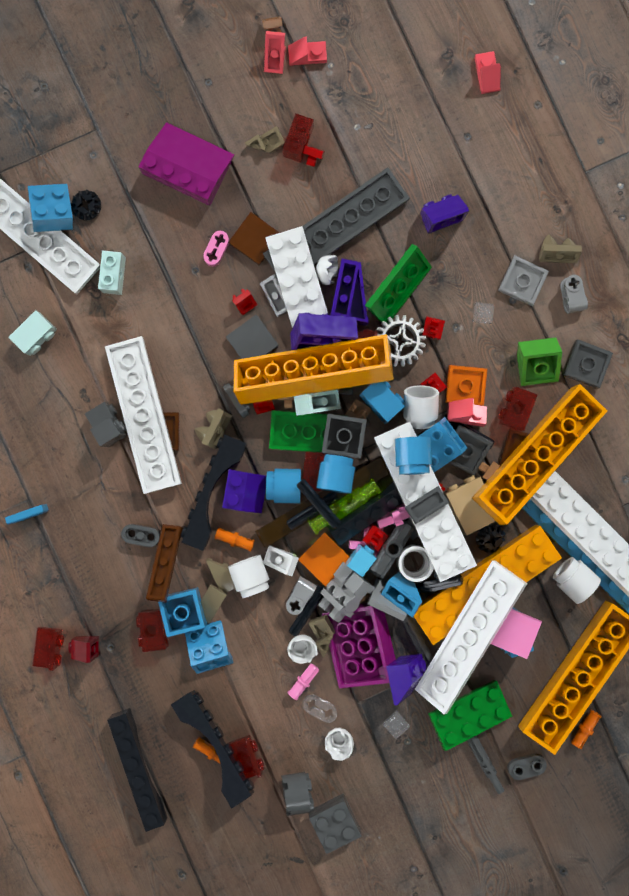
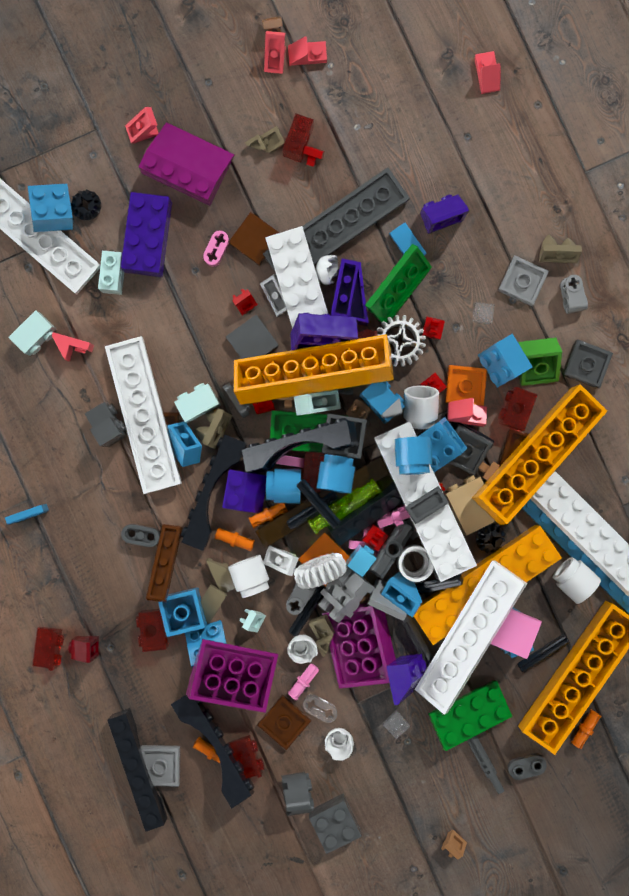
(67, 344): none -> coral slope
(142, 126): none -> coral slope
(146, 234): none -> dark purple brick
(162, 764): none -> light grey tile
(184, 444): none -> dark azure slope
(197, 402): none -> light aqua brick
(232, 676): none -> magenta slope
(253, 621): none -> light aqua tile
(264, 456): none -> black arch
(268, 514): none -> orange pin
(284, 722): none -> reddish brown tile
(291, 461): none -> bright pink beam
(320, 571): none -> white gear
(394, 410): none -> light grey slope
(405, 238): none -> dark azure tile
(454, 844): none -> medium nougat tile
(504, 360): none -> dark azure brick
(543, 653): none -> black axle

